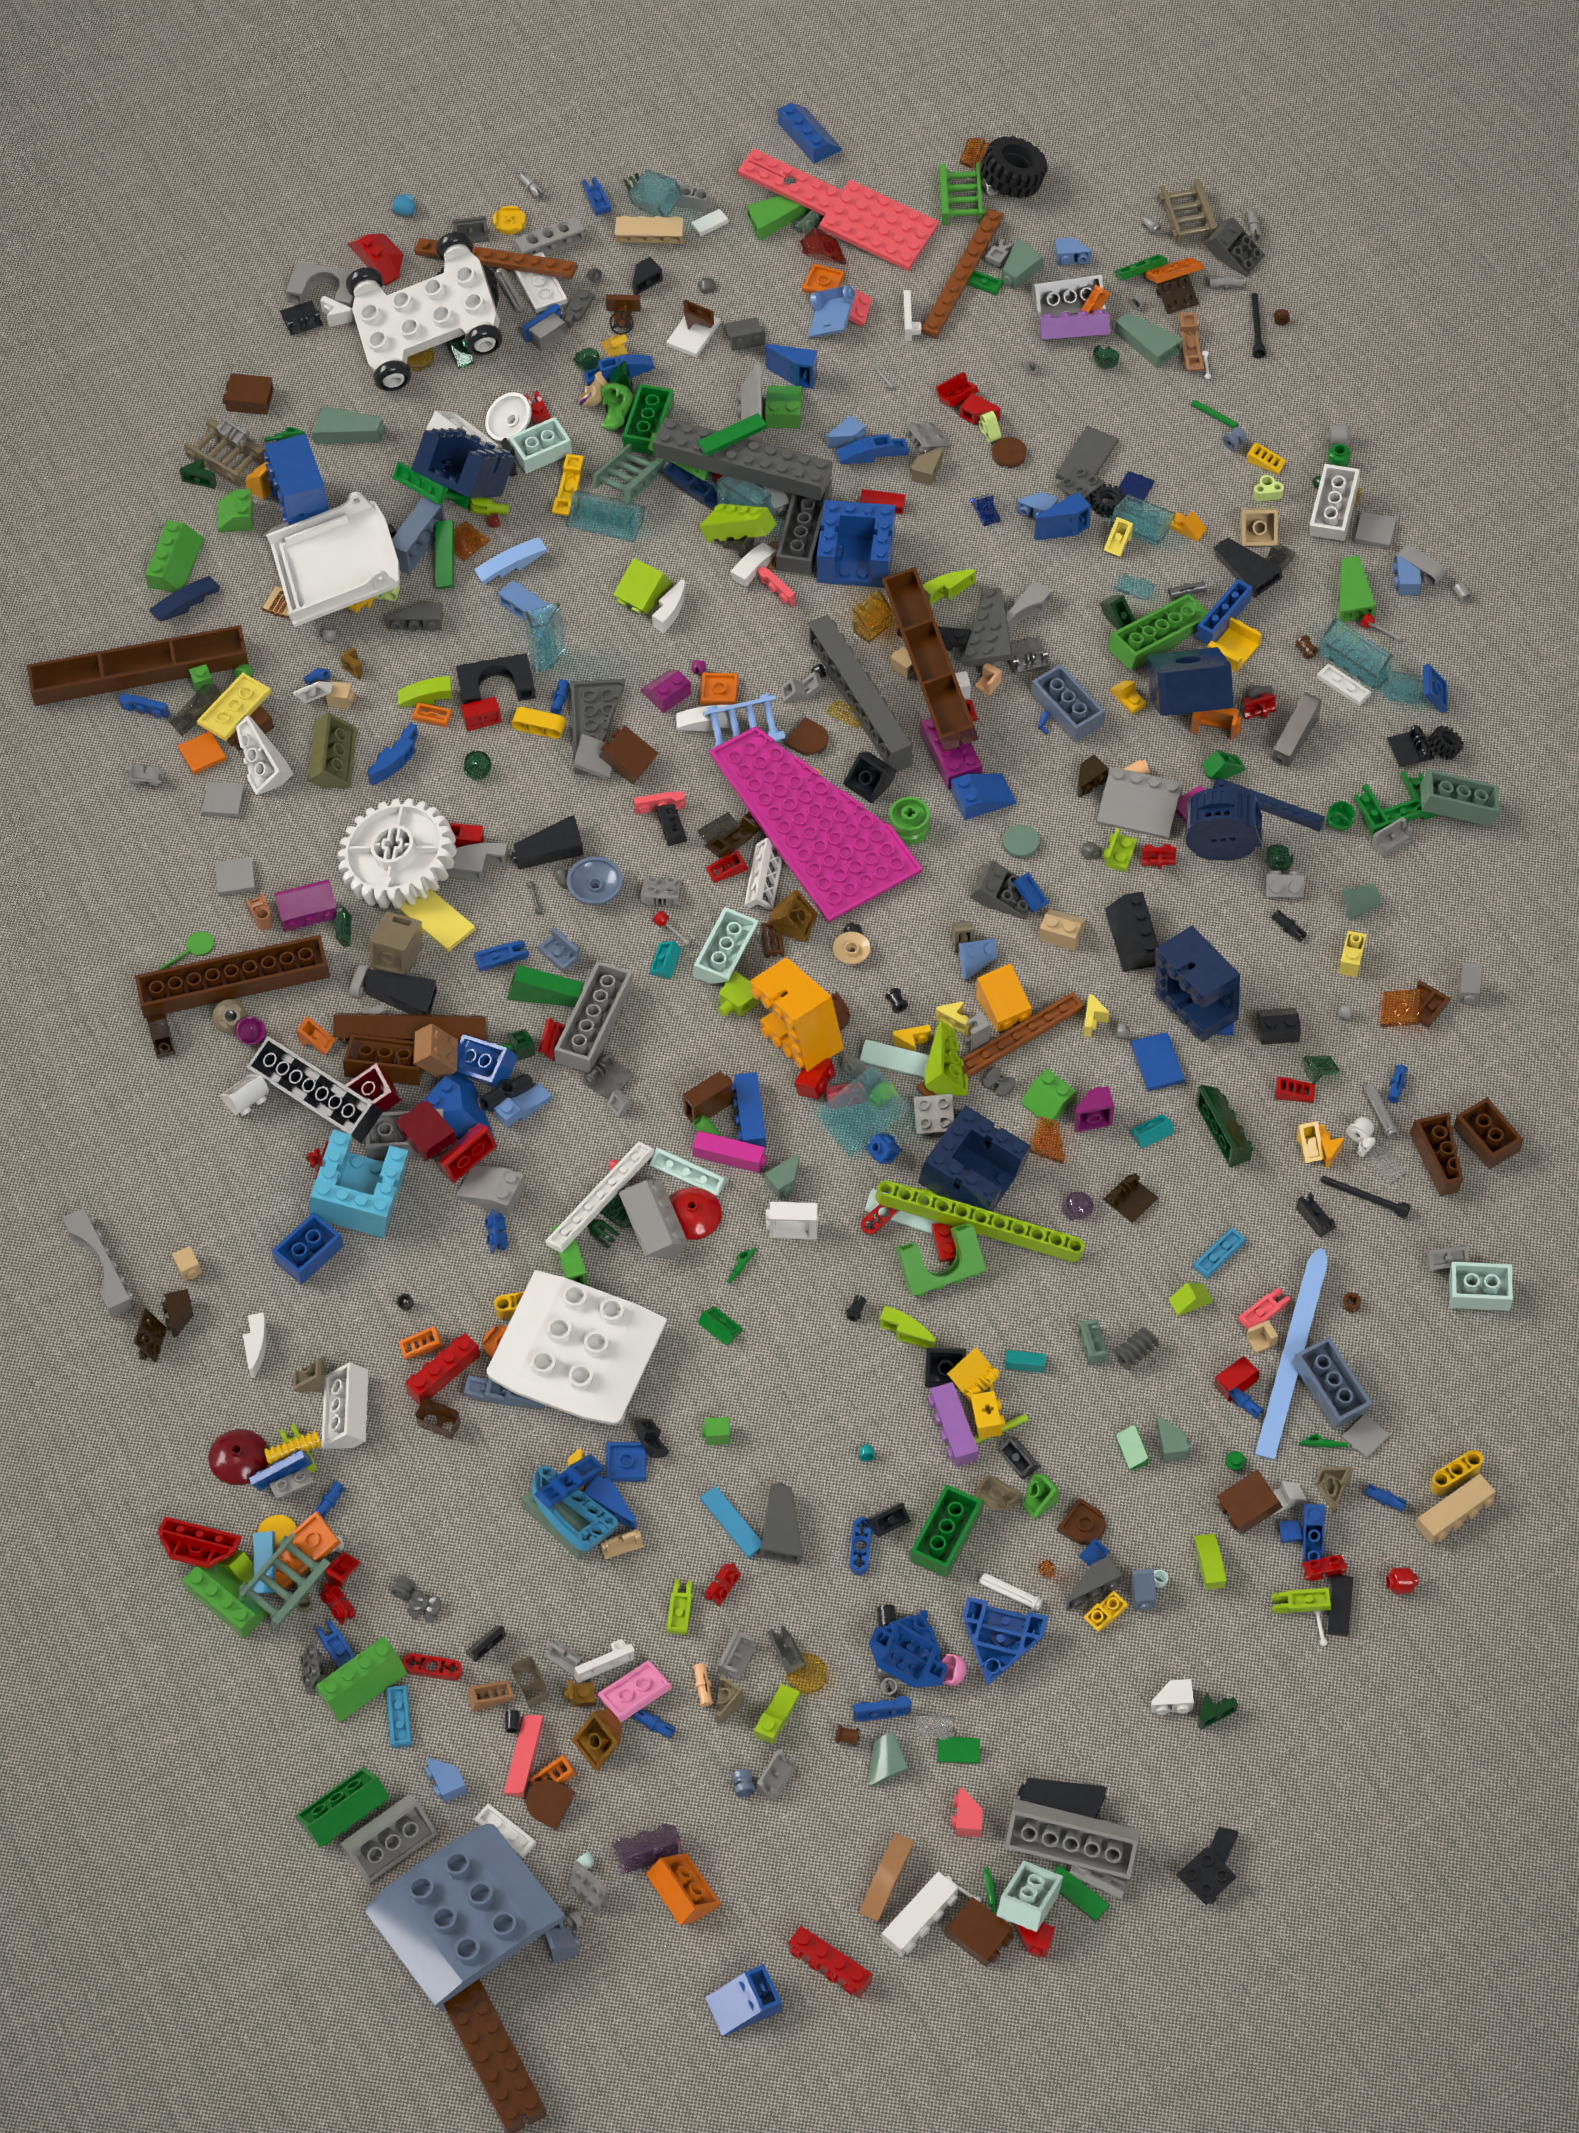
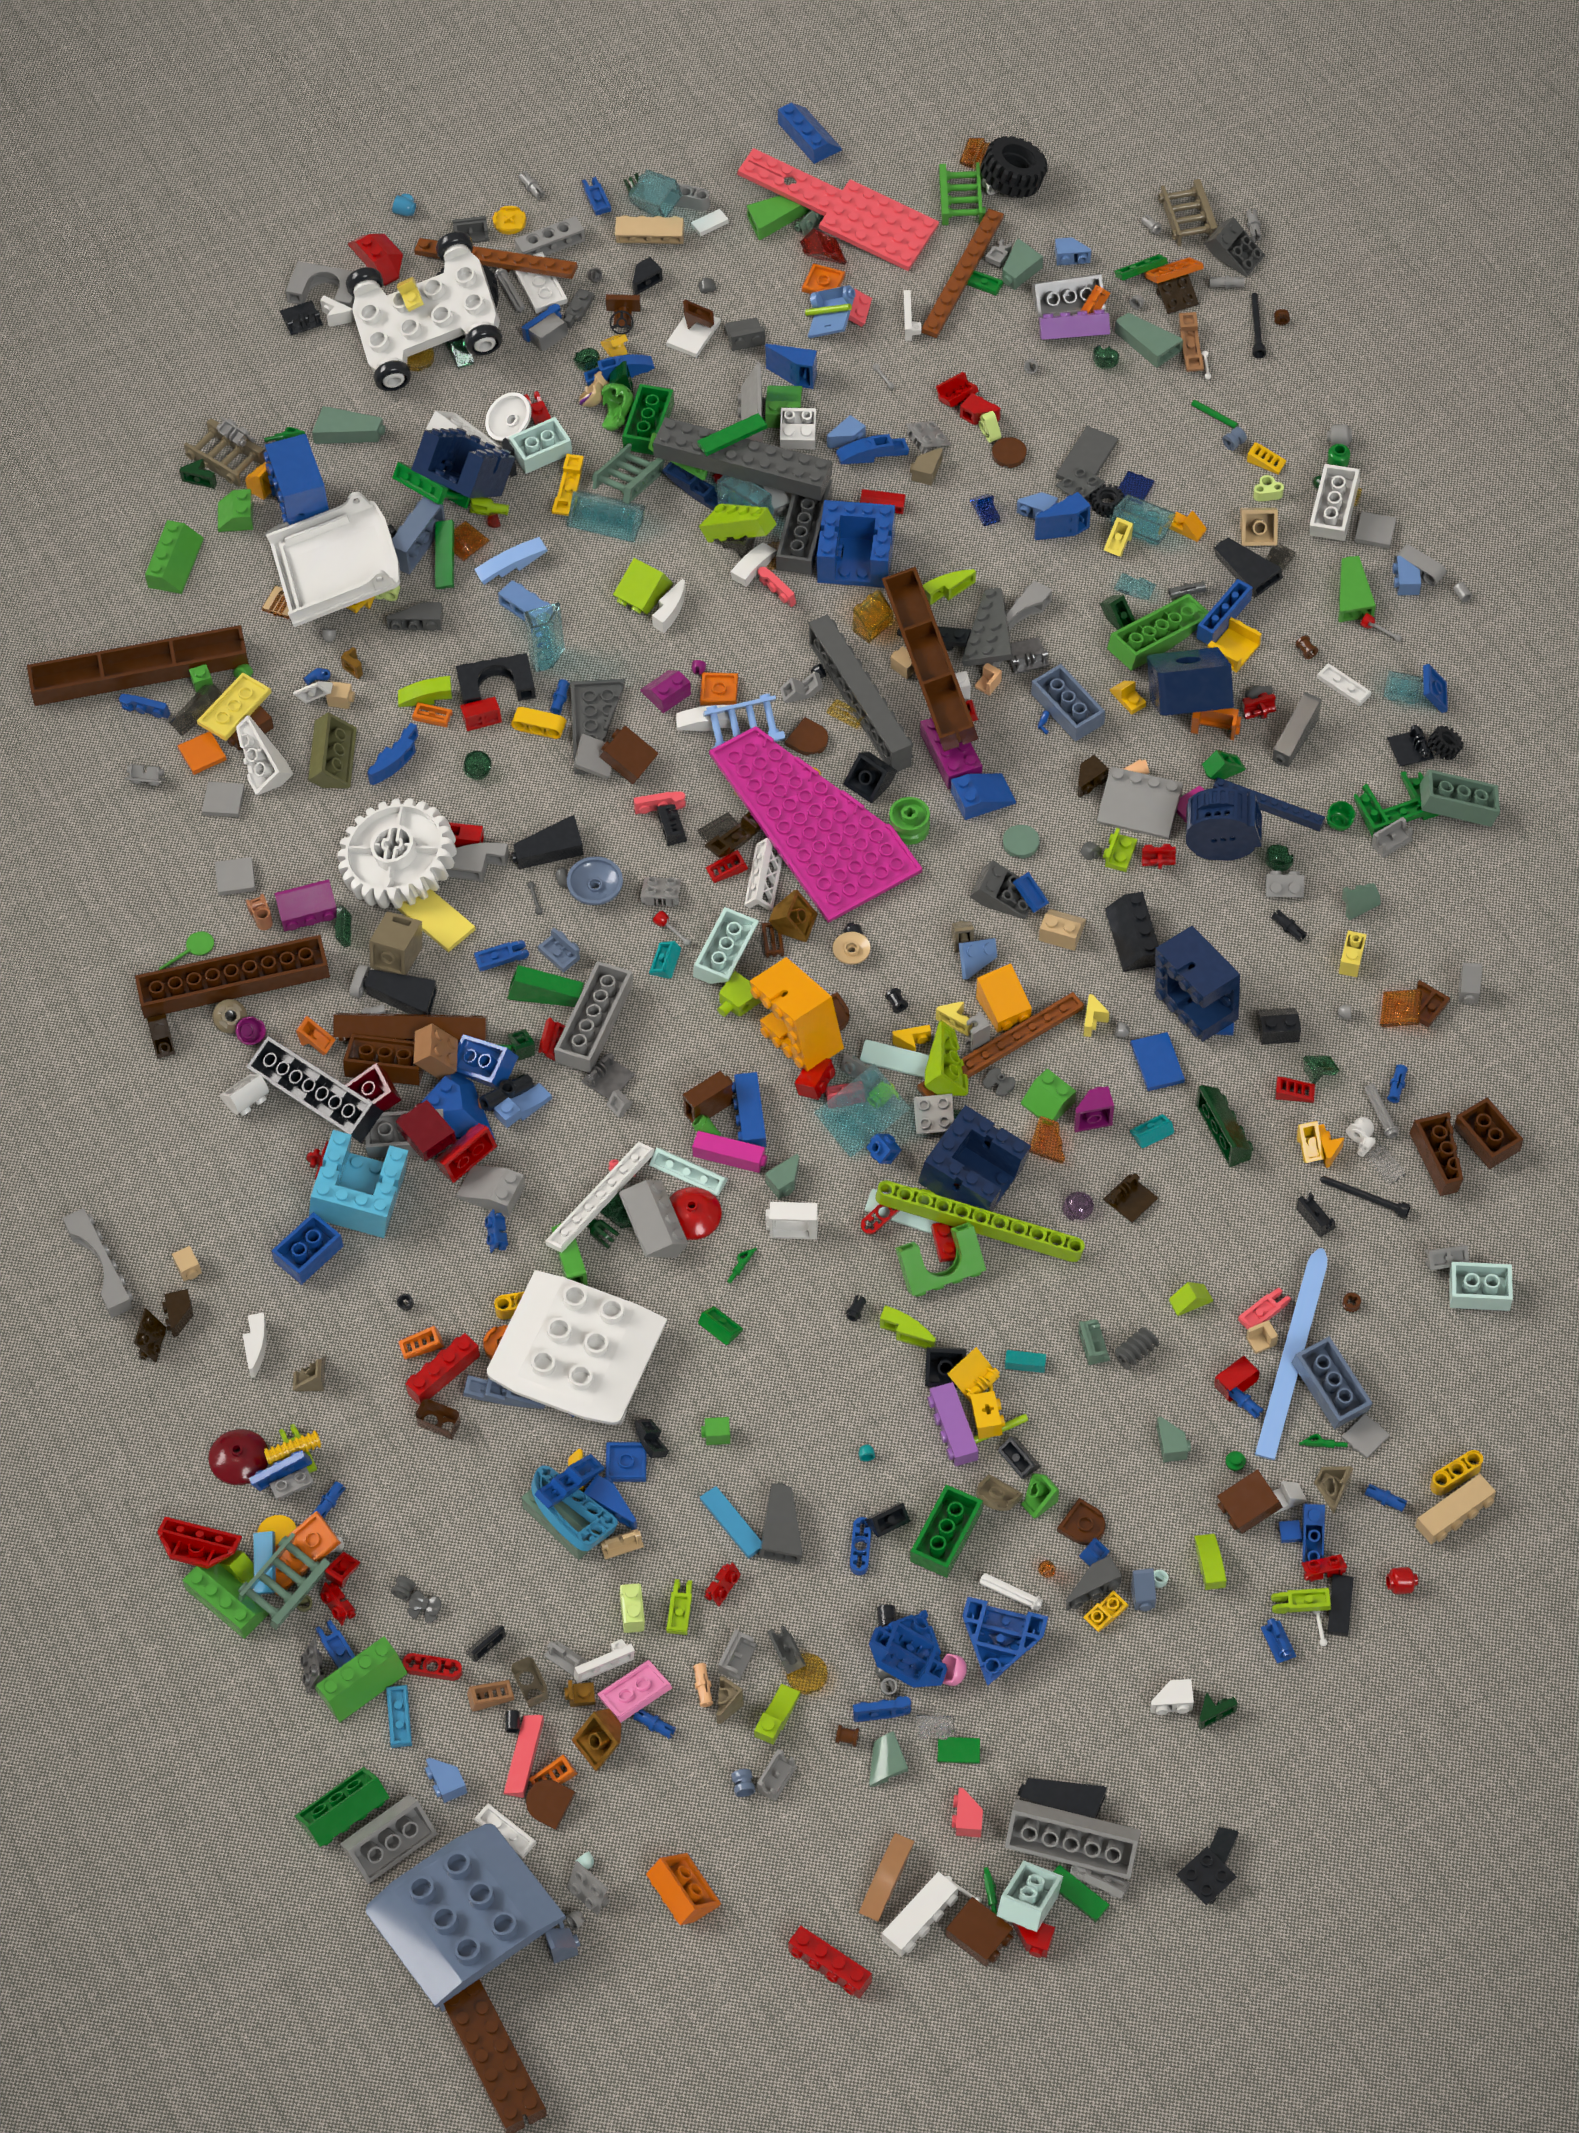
(181, 600): dark blue slope -> none
(248, 394): reddish brown brick -> none
(345, 1407): white slope -> none
(410, 294): none -> light yellow slope
(632, 1608): none -> yellowish green brick
(647, 1848): clear purple slope -> none
(744, 2001): slope -> none
(798, 428): none -> white slope
(829, 309): none -> lime bar
(1132, 1448): slope -> none
(1219, 1253): dark azure tile -> none
(1278, 1641): none -> blue hinge
(1355, 654): clear light blue slope -> none

